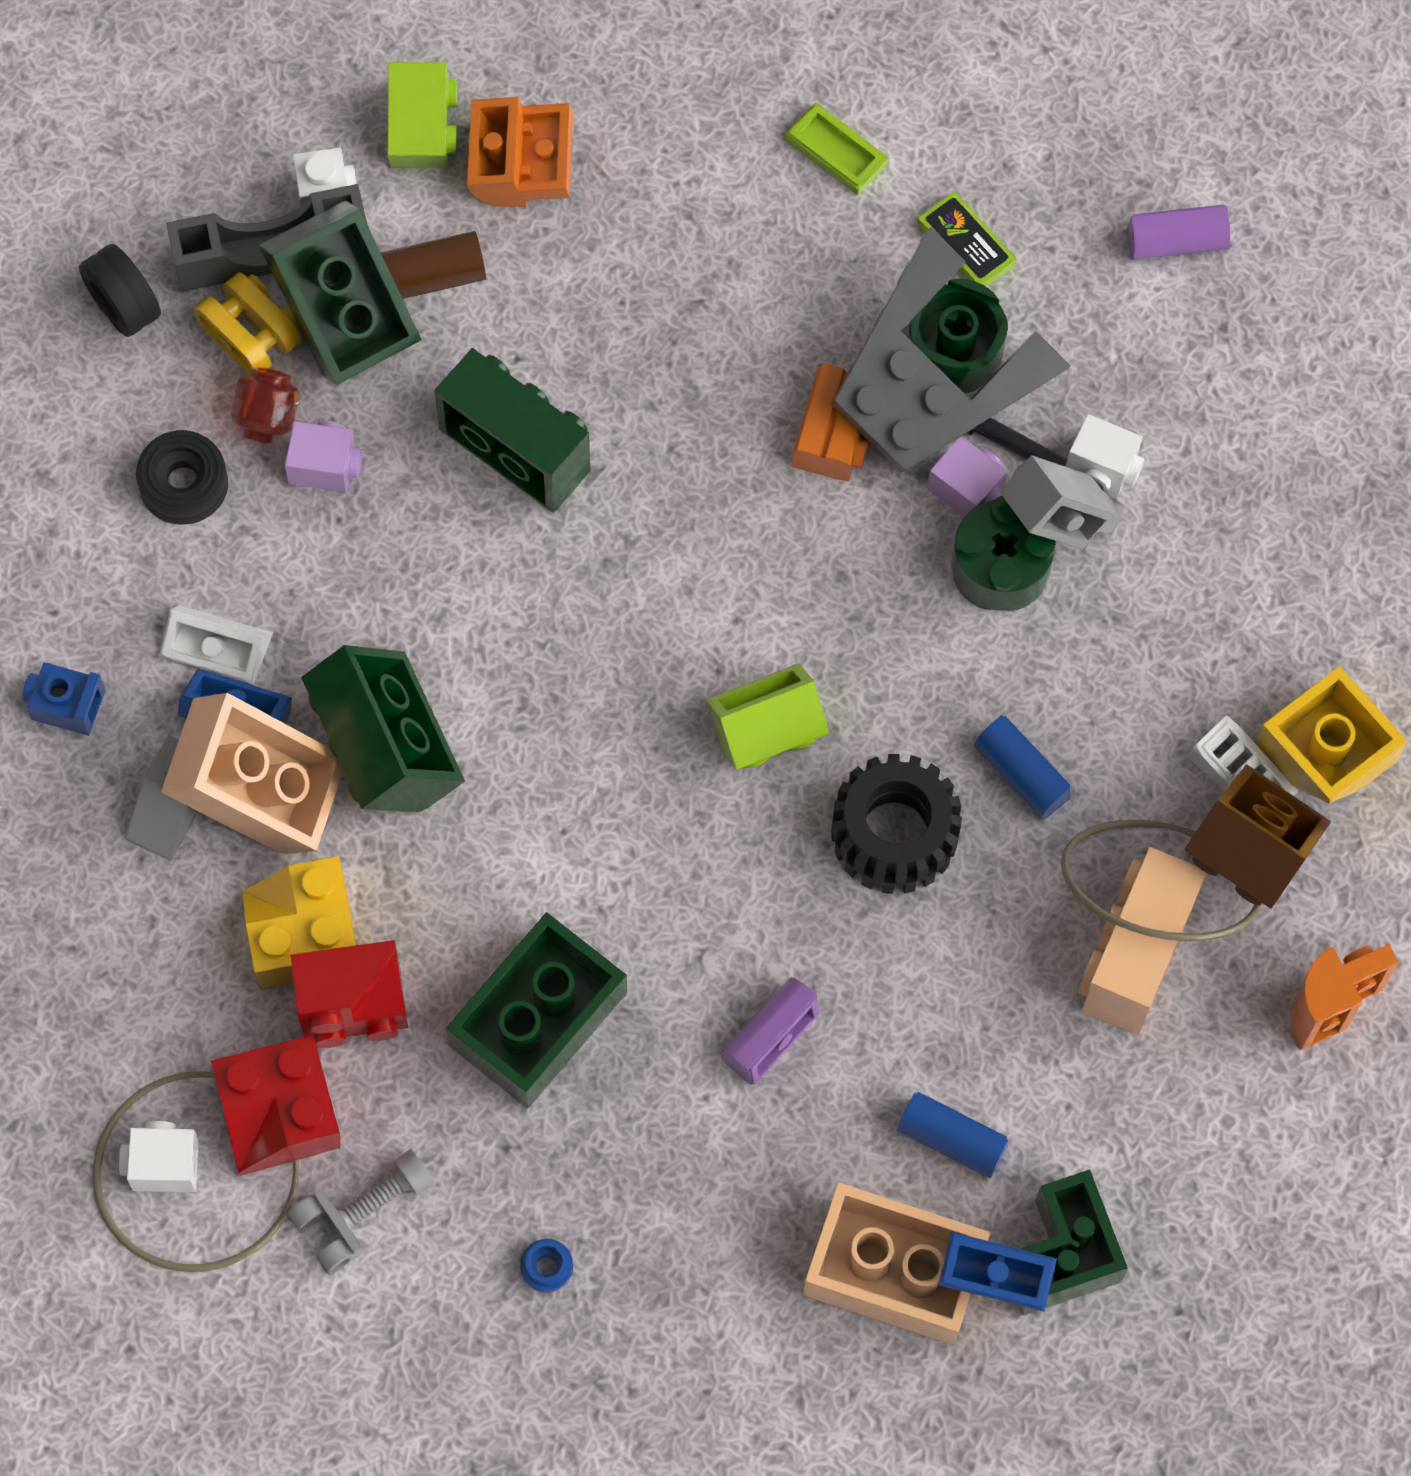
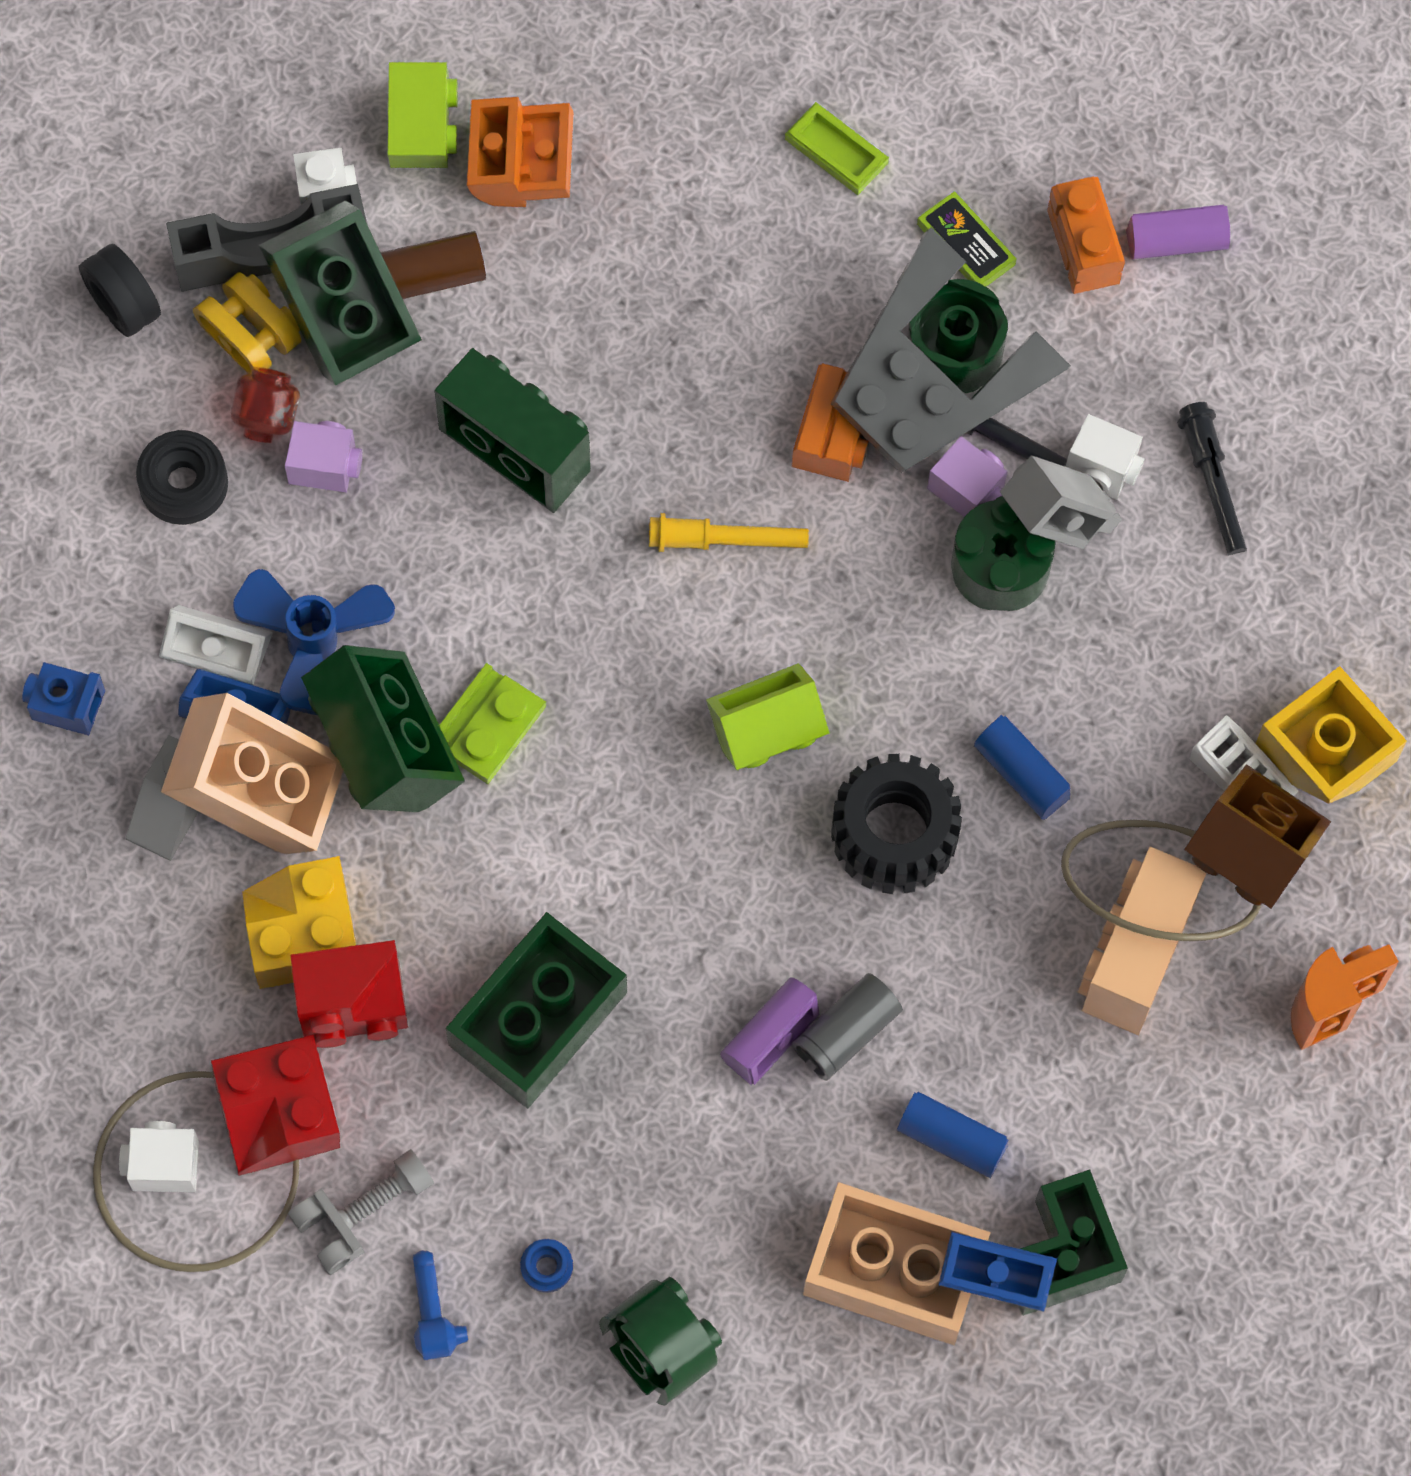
(269, 606): none -> blue piece
(435, 1334): none -> blue piece
(490, 722): none -> lime plate
(661, 1339): none -> dark green brick
(699, 534): none -> yellow pin
(847, 1026): none -> dark grey pin
(1085, 234): none -> orange brick
(1207, 454): none -> black pin

